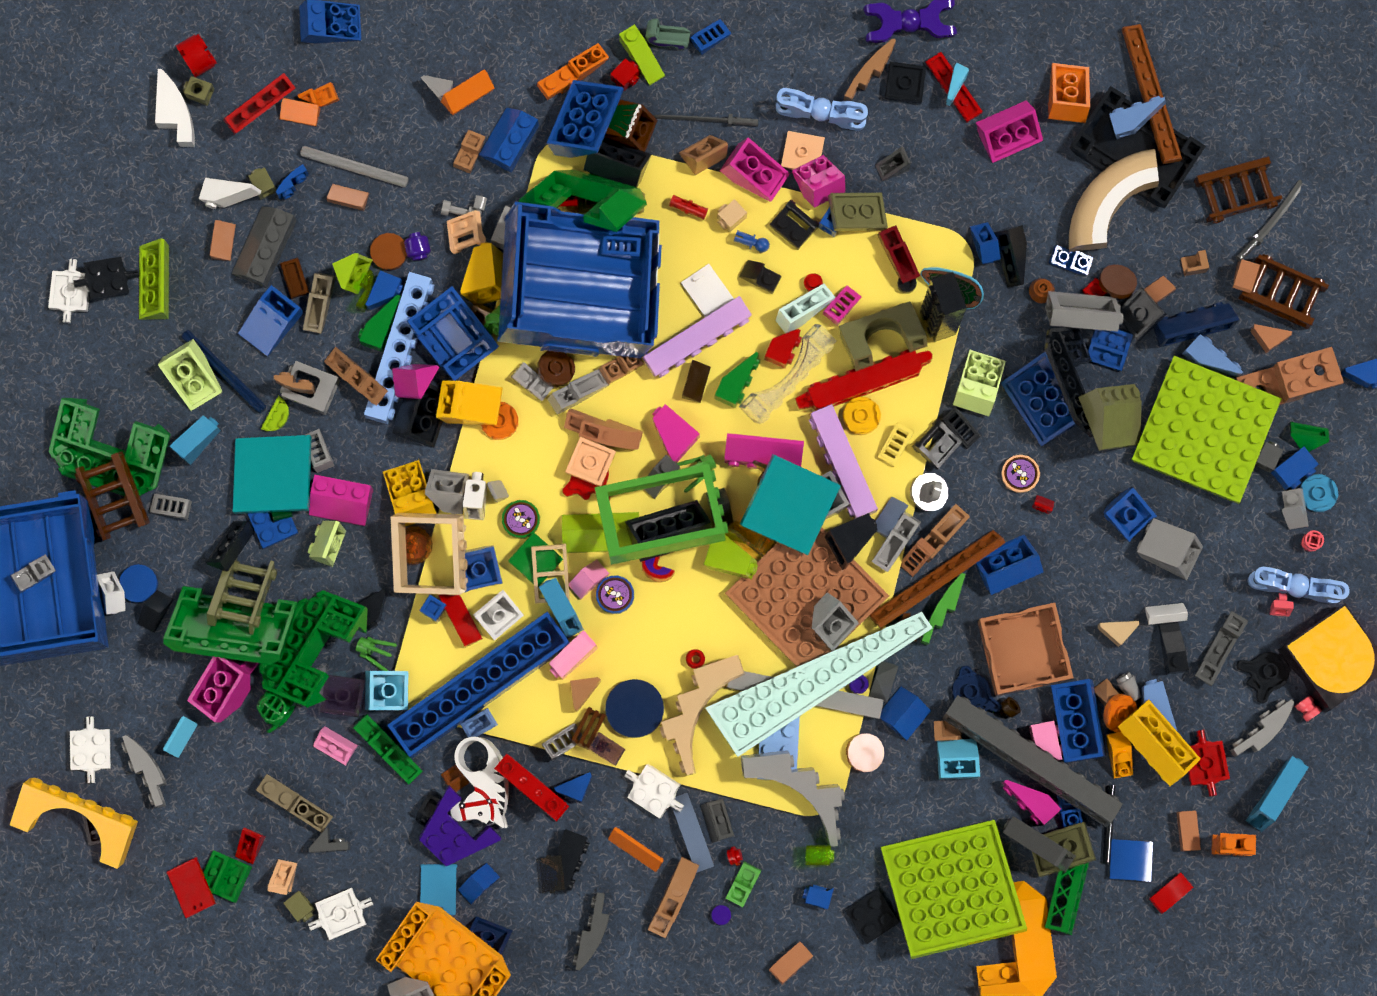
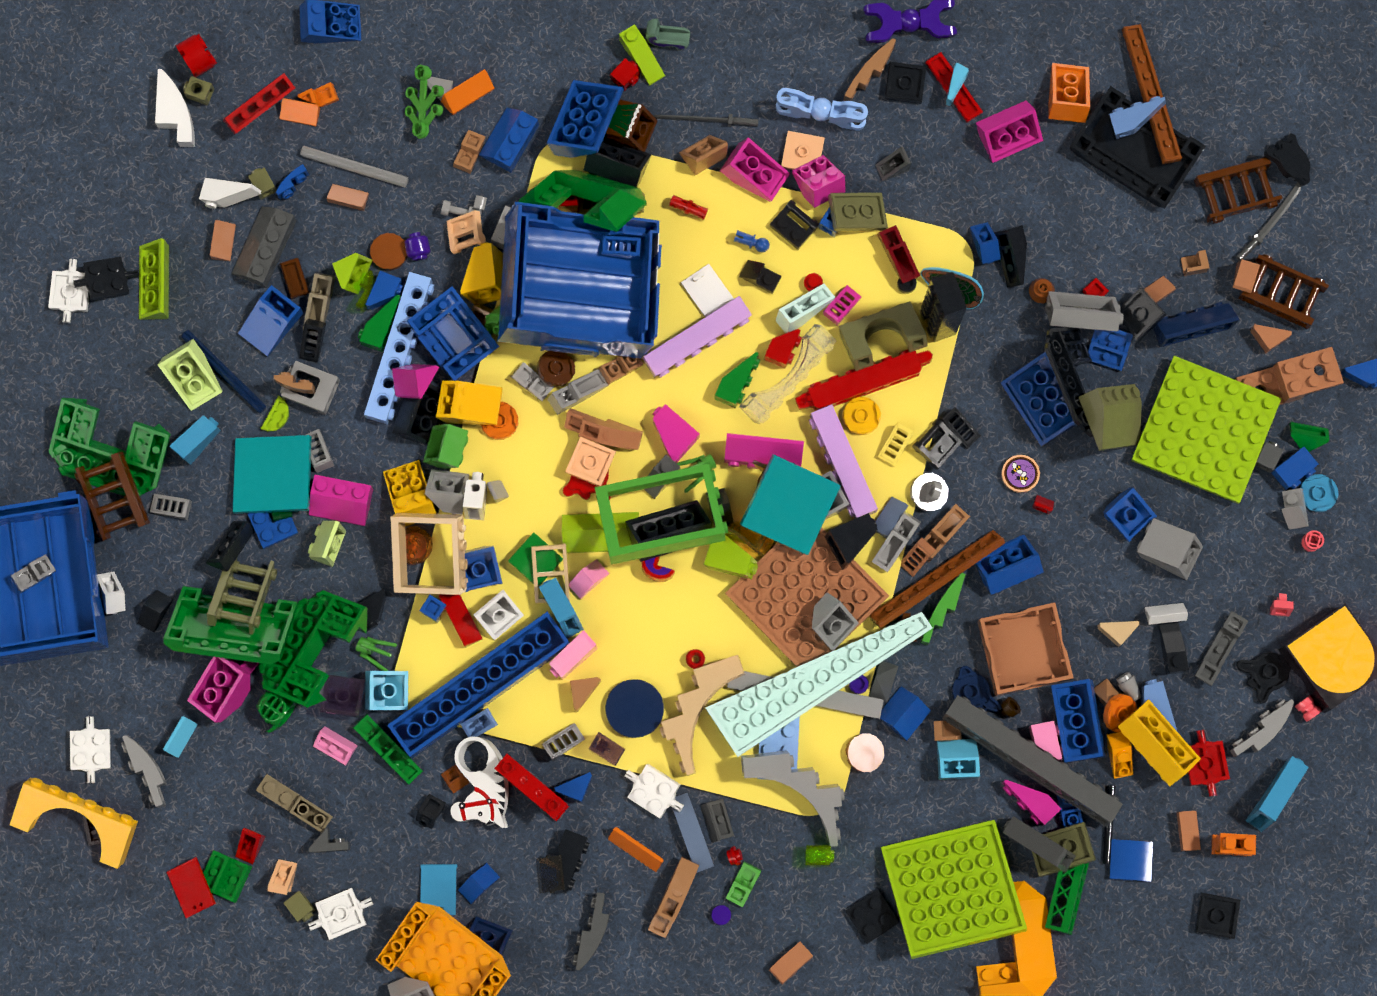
(138, 583): blue tile -> none
(314, 328): none -> black slope
(356, 376): medium nougat slope -> none
(421, 124): none -> bright green plant
(446, 446): none -> bright green piece
(448, 838): dark purple wing -> none
(520, 519): tile -> none
(576, 69): orange slope -> none
(595, 714): reddish brown tile -> none
(615, 594): tile -> none
(696, 381): dark brown slope -> none
(701, 34): blue slope -> none
(731, 215): tan brick -> none
(817, 896): blue window -> none
(979, 383): yellowish green slope -> none
(1071, 261): slope -> none
(1106, 195): tan brick -> none
(1118, 281): reddish brown tile -> none
(1171, 893): red slope -> none
(1208, 356): medium blue slope -> none
(1217, 915): none -> black plate
(1290, 159): none -> black tile
(1298, 585): light blue piece -> none

